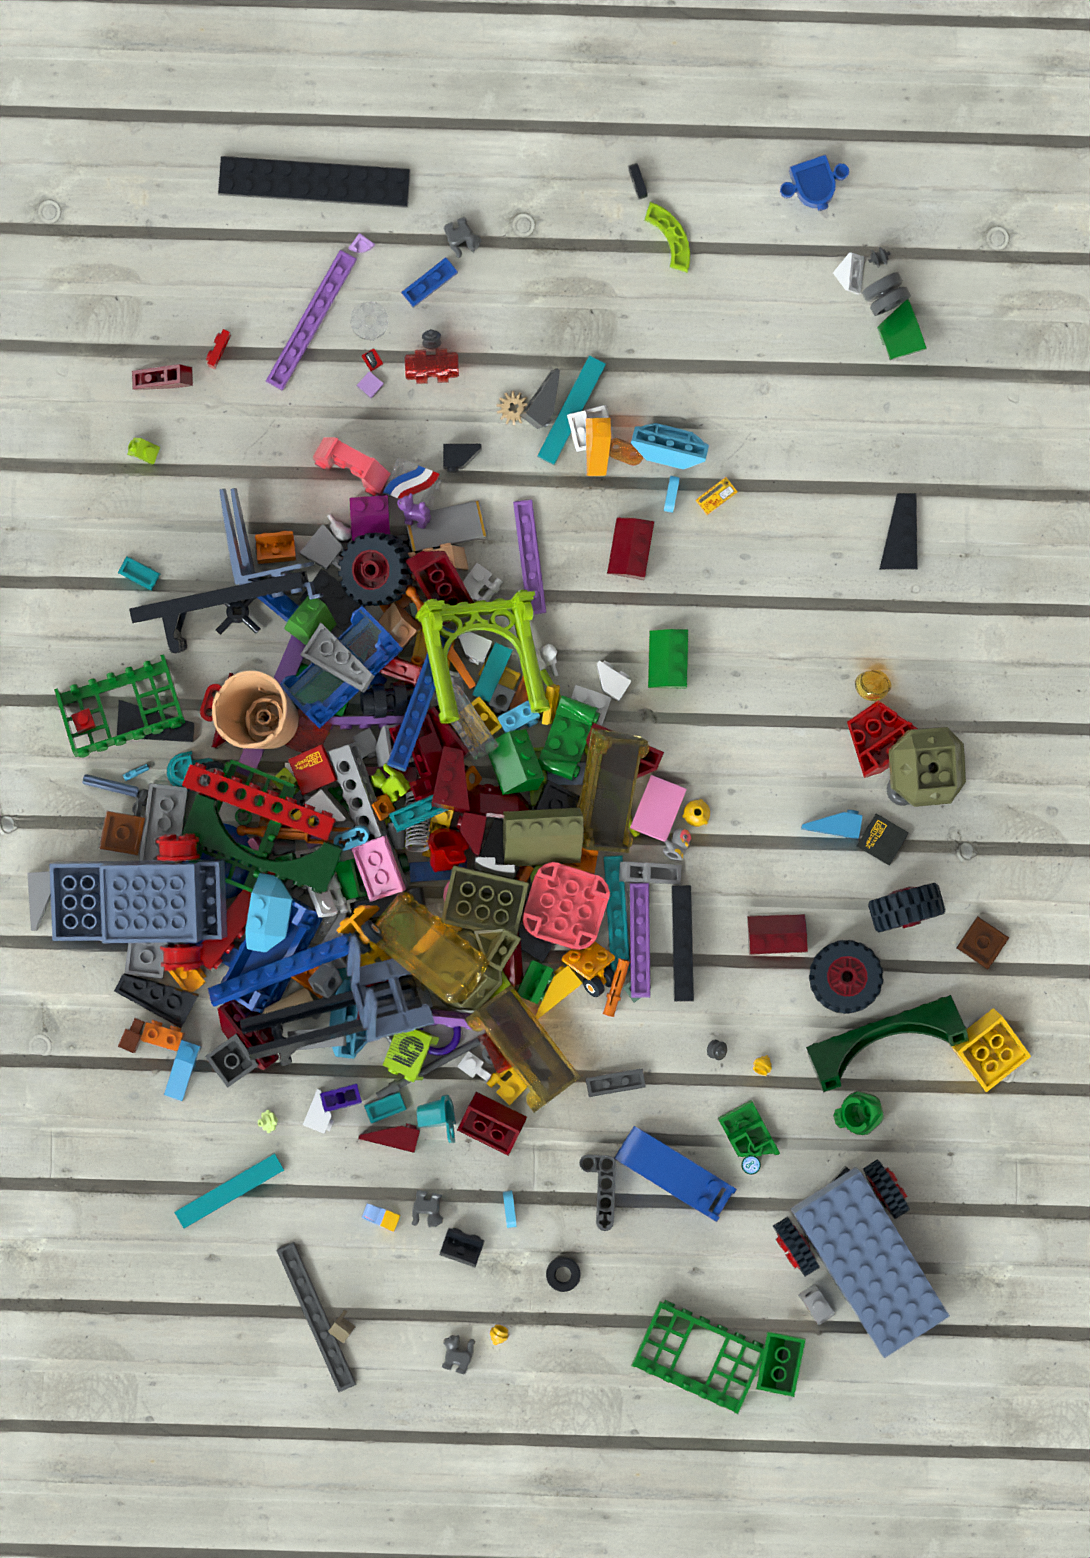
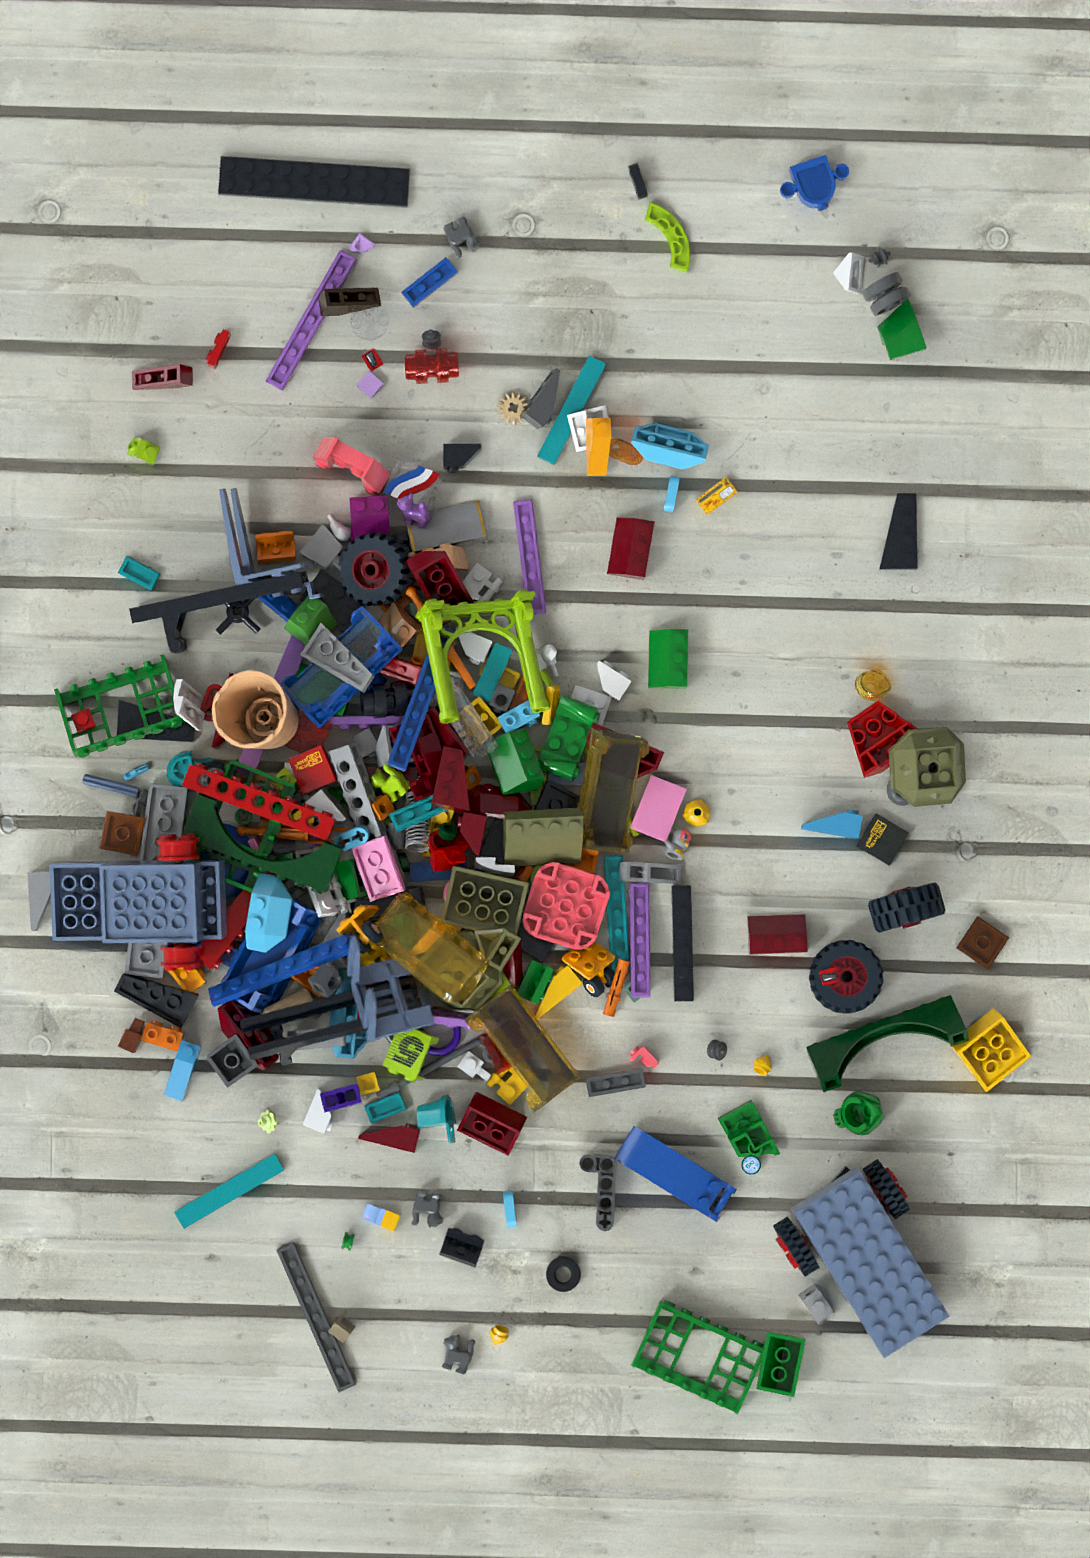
(188, 704): none -> white slope
(347, 1241): none -> green bush
(348, 300): none -> dark brown slope
(367, 1083): none -> yellow plate
(448, 831): none -> dark green tile
(646, 1058): none -> coral bracket
(828, 976): none -> sticker

